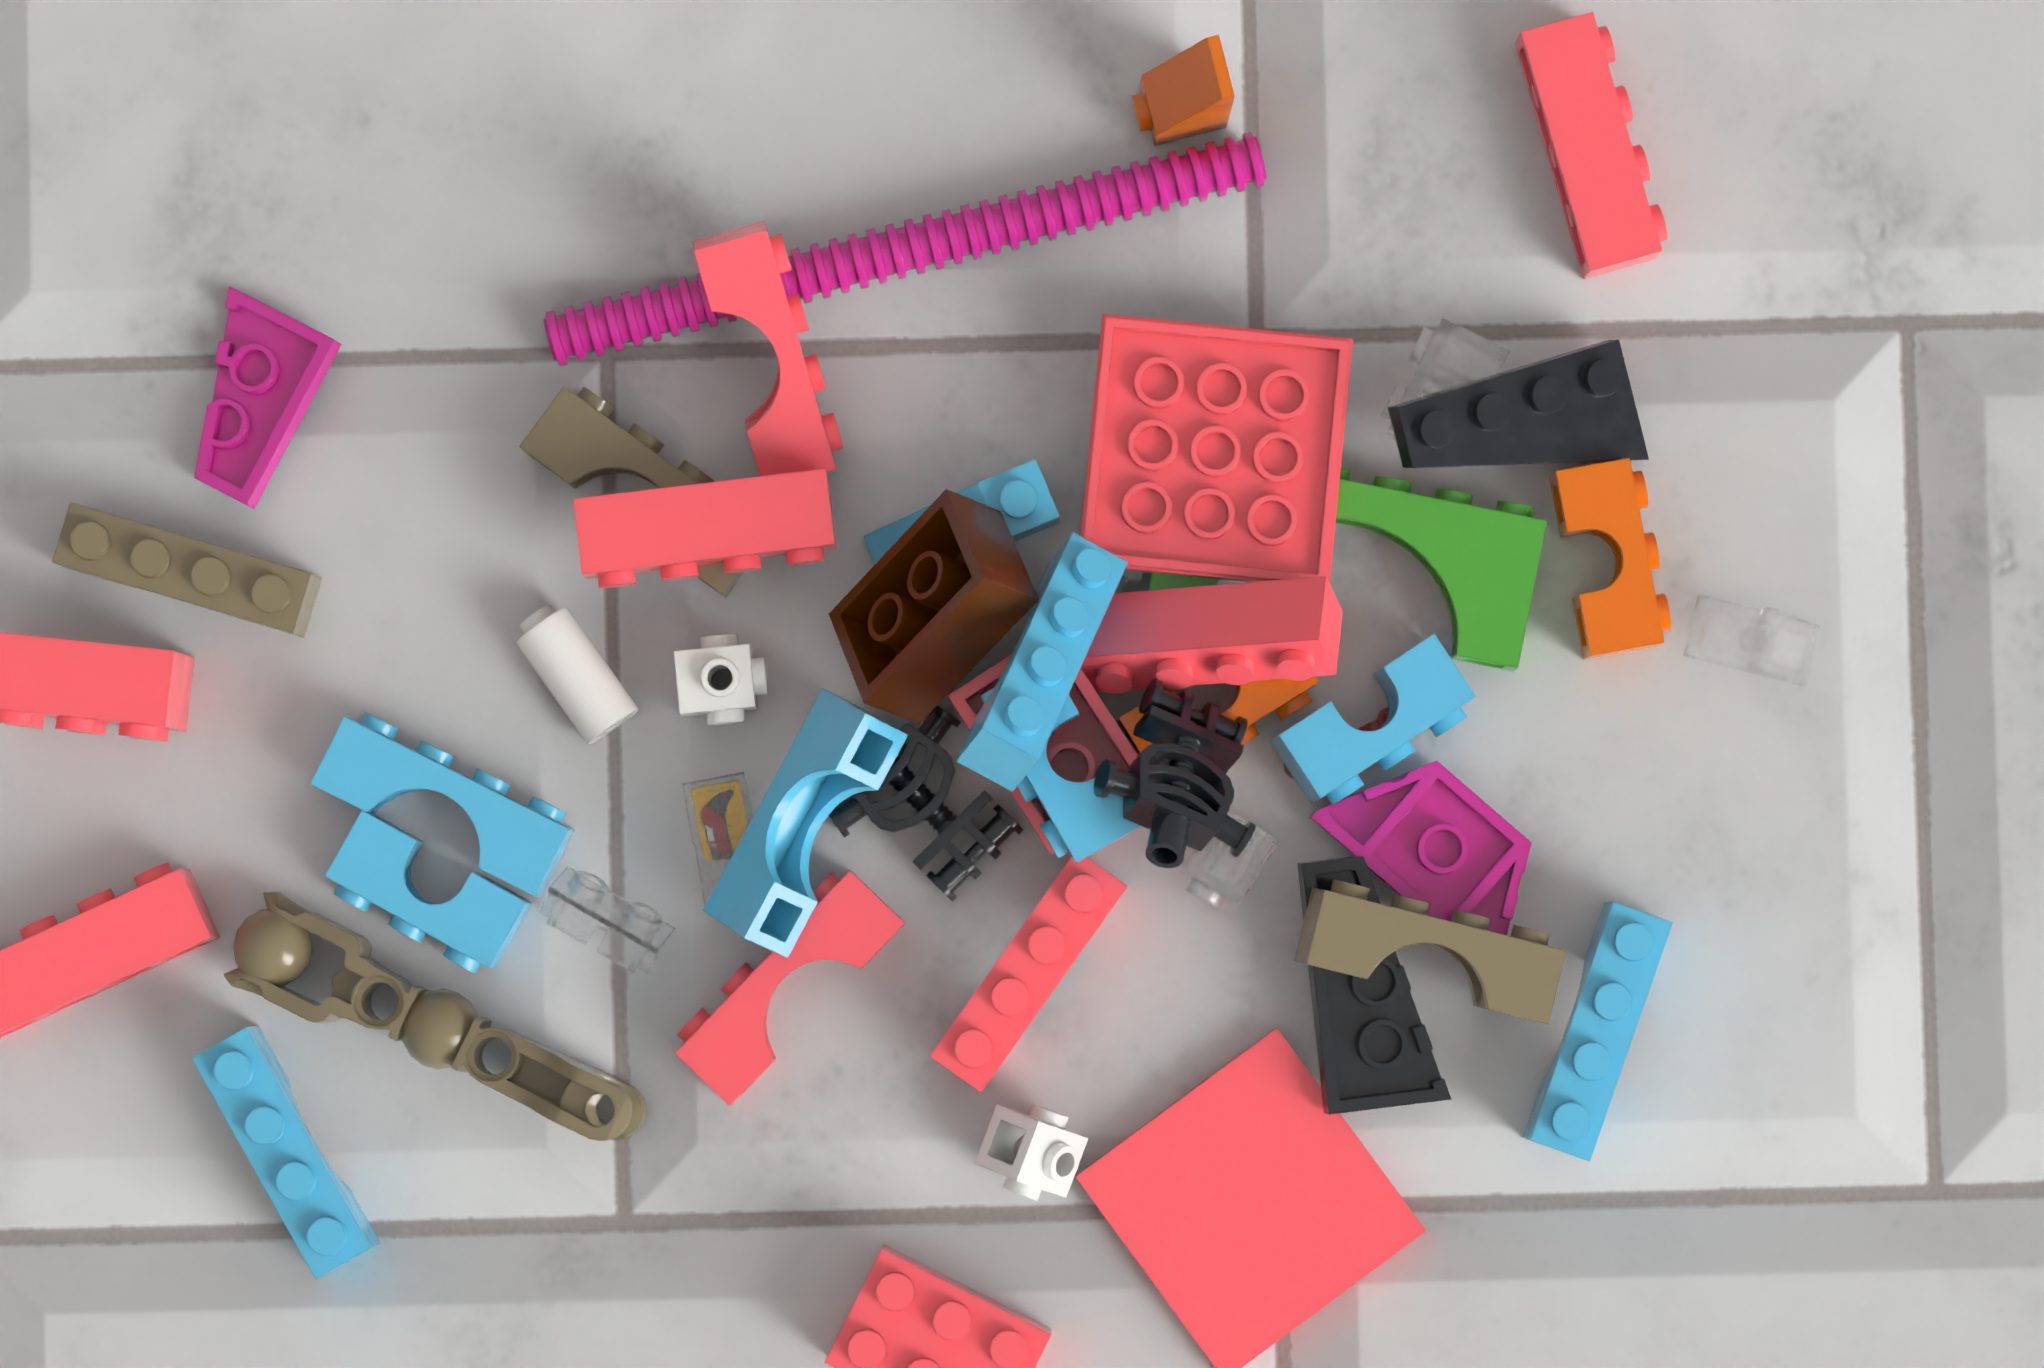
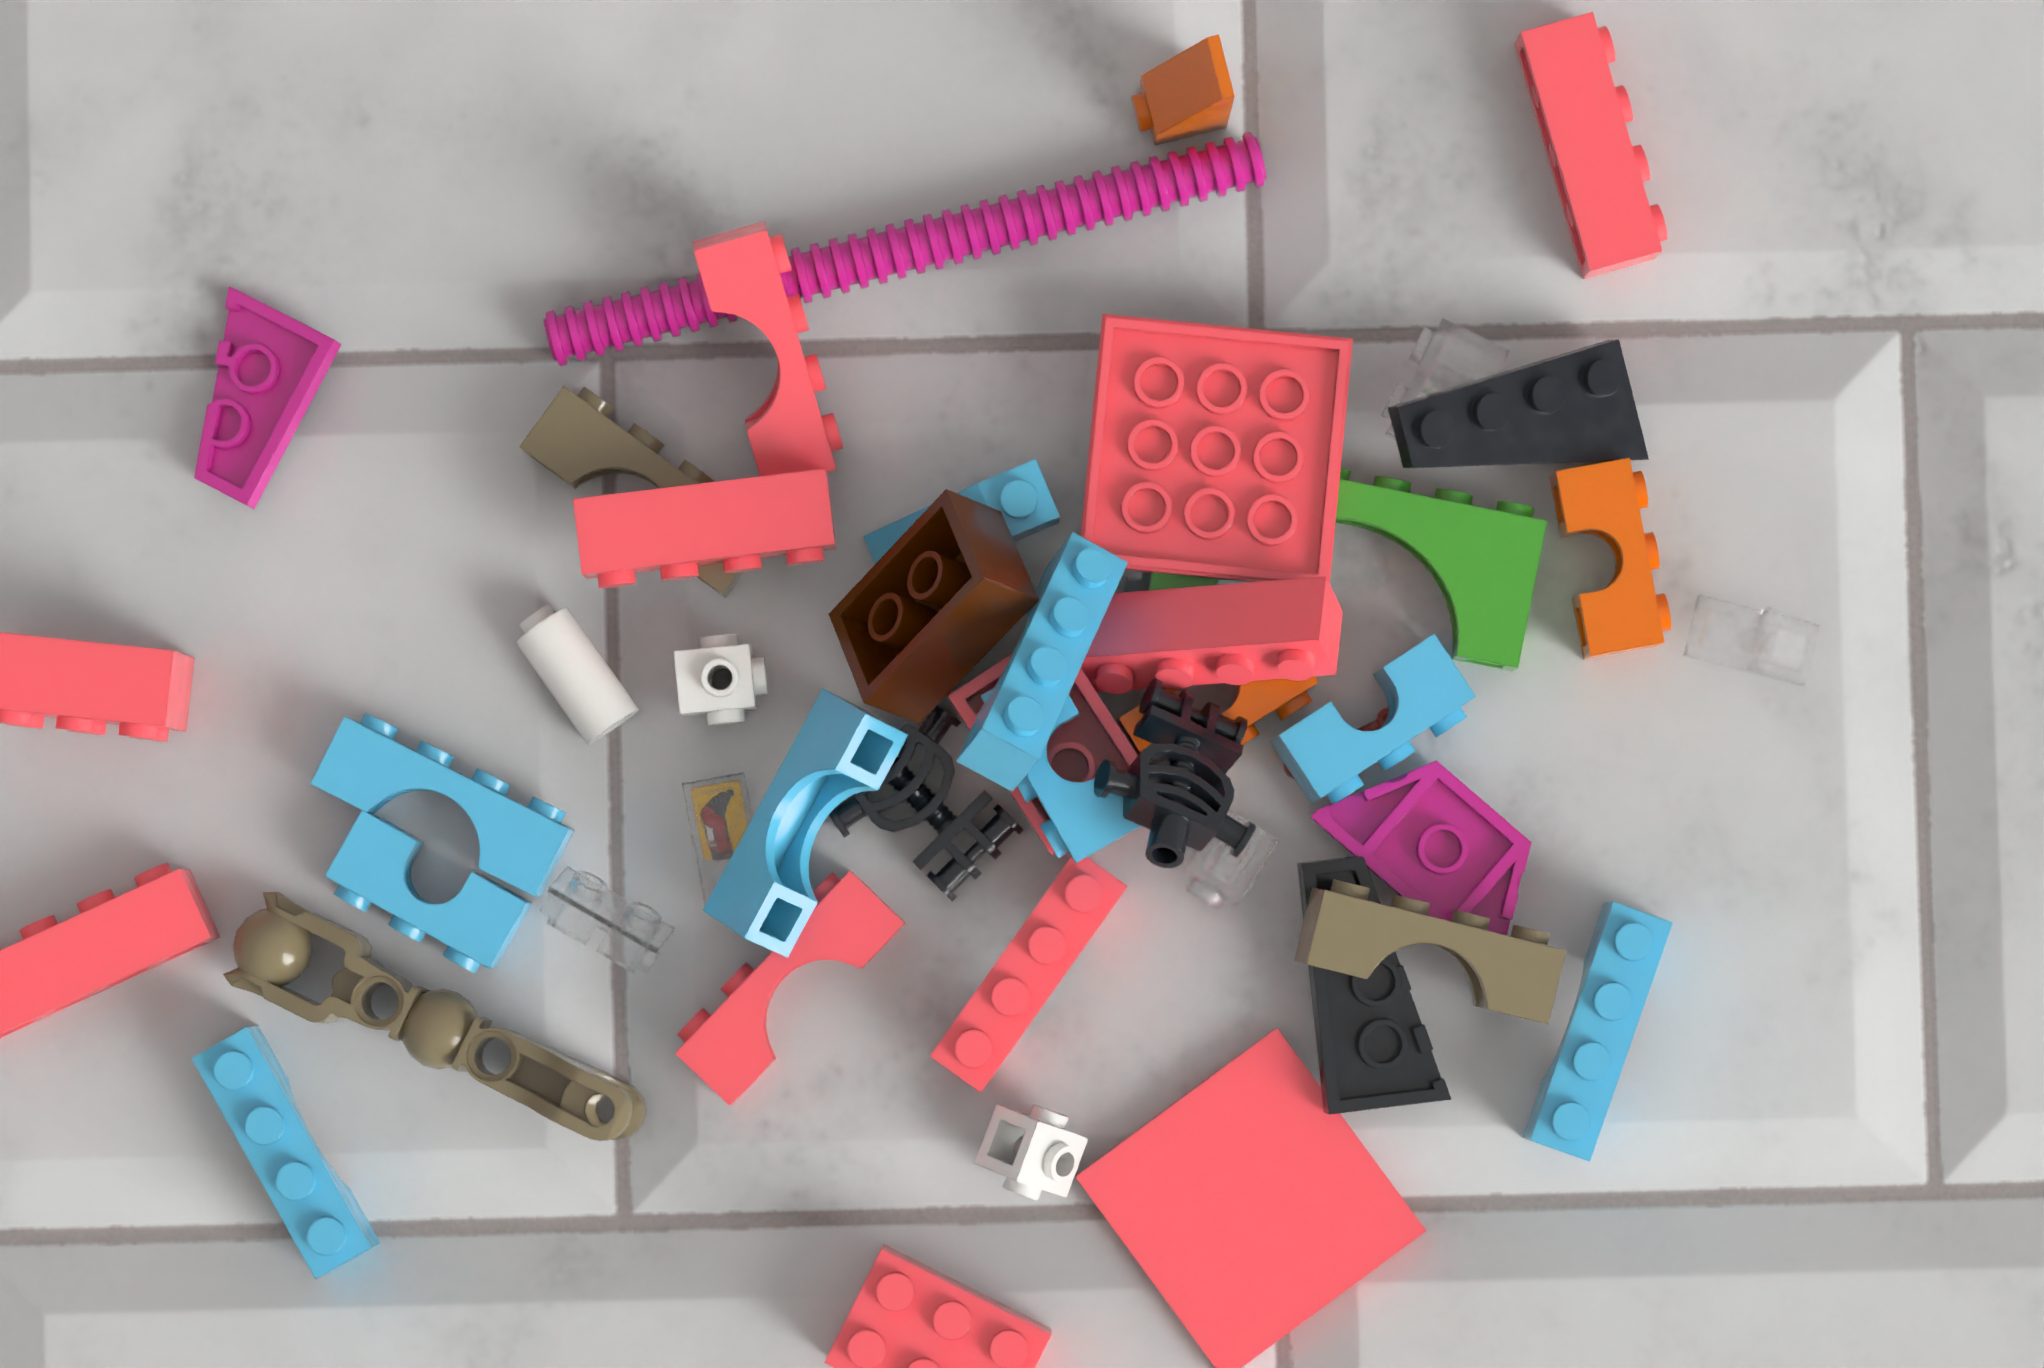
(187, 569): dark tan arch -> none

